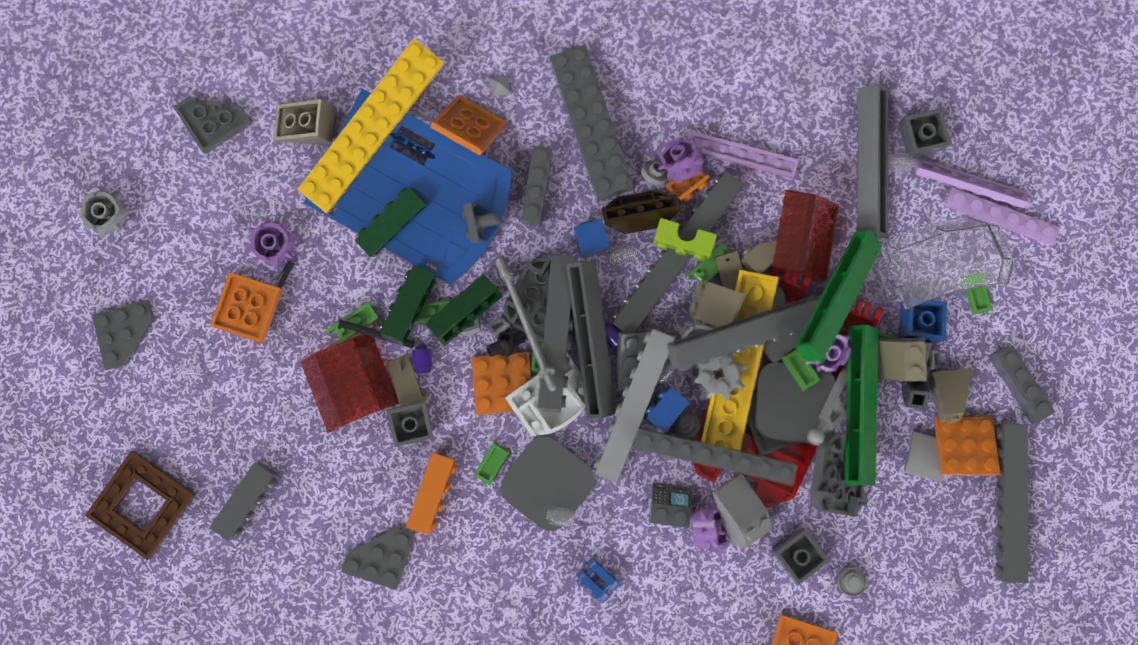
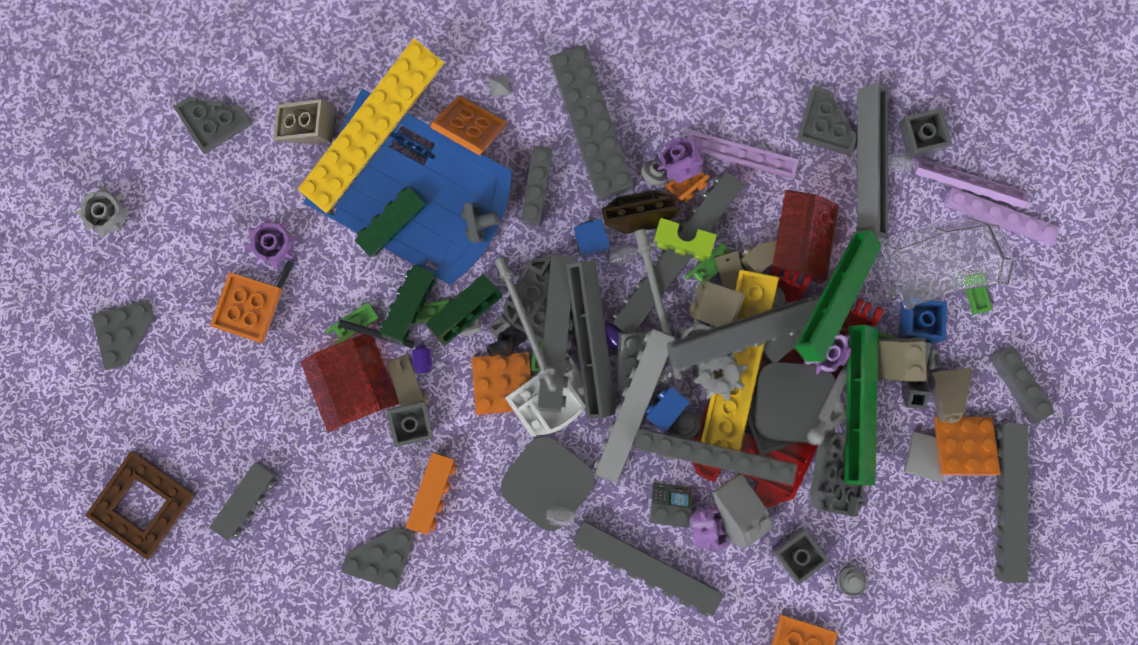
(491, 463): bright green tile -> none
(598, 592): blue brick -> none
(645, 250): none -> light grey bar
(652, 570): none -> dark grey brick
(802, 373): bright green tile -> none
(826, 124): none -> dark grey plate

